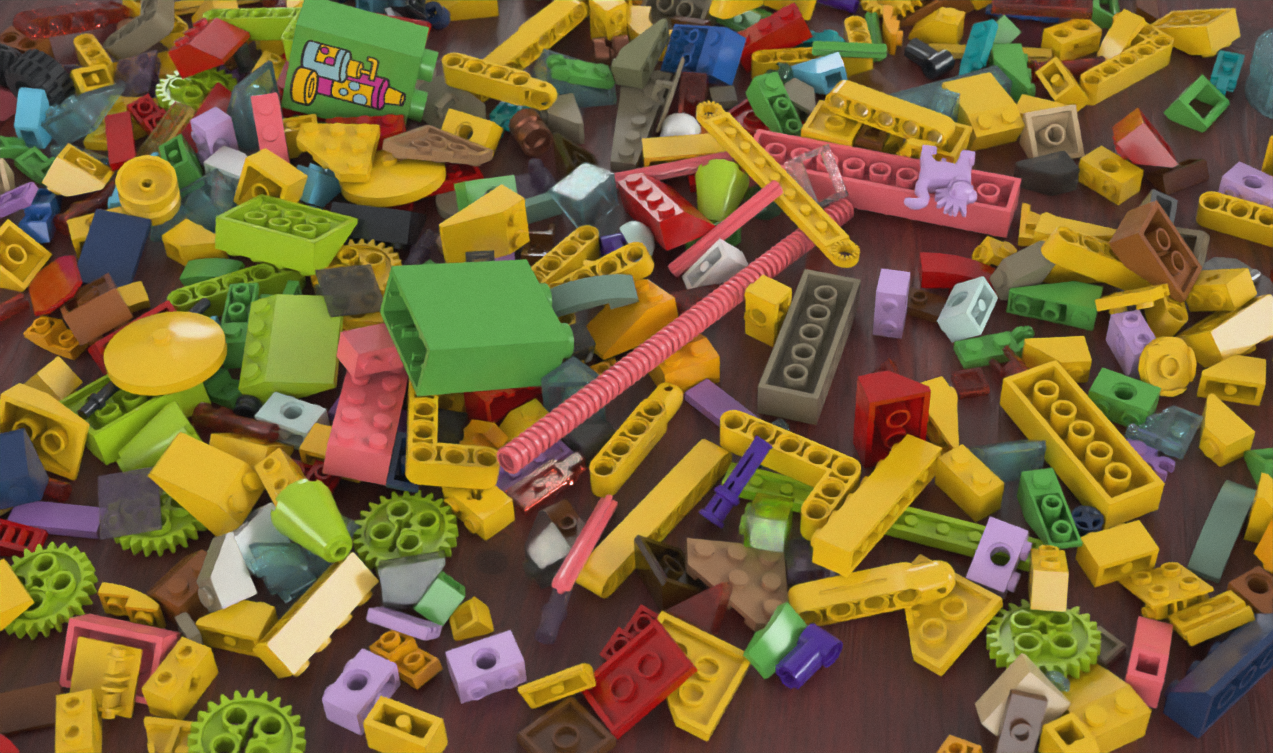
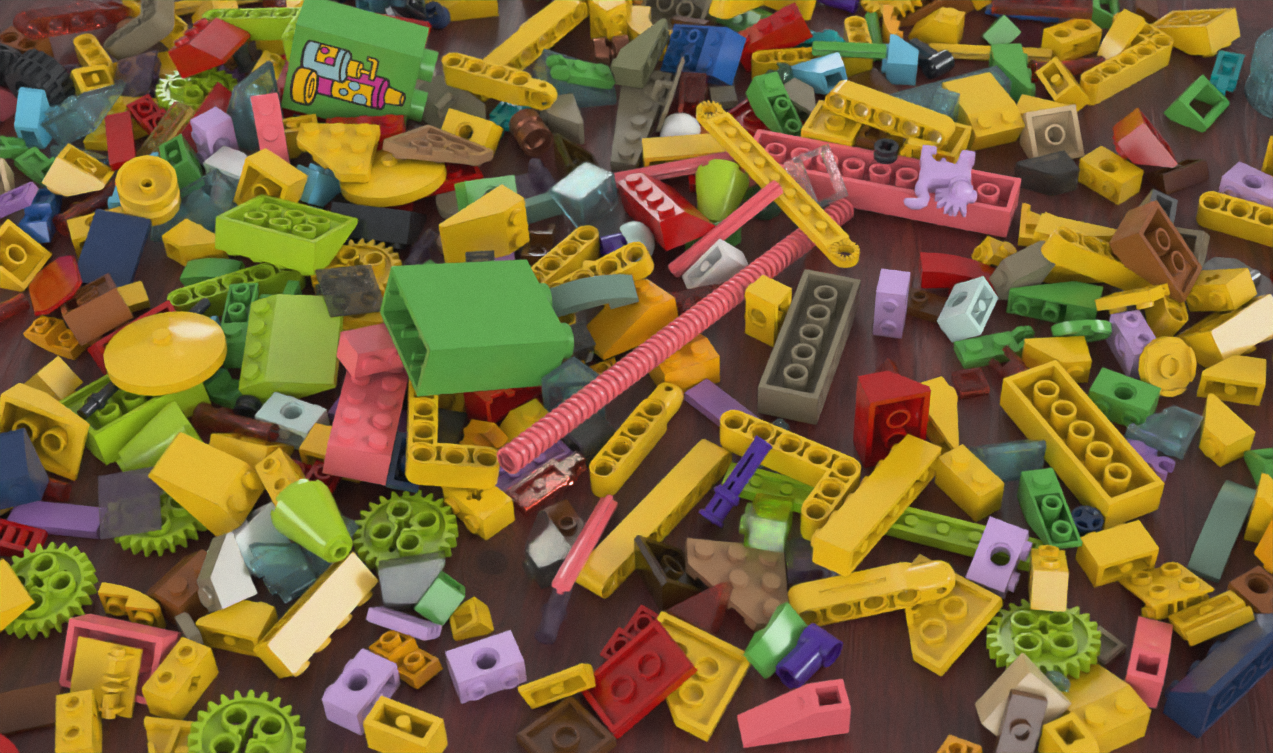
(800, 714): none -> coral slope
(885, 151): none -> black bush
(900, 62): none -> medium azure slope
(978, 46): teal hinge -> none
(1091, 329): none -> bright green tile

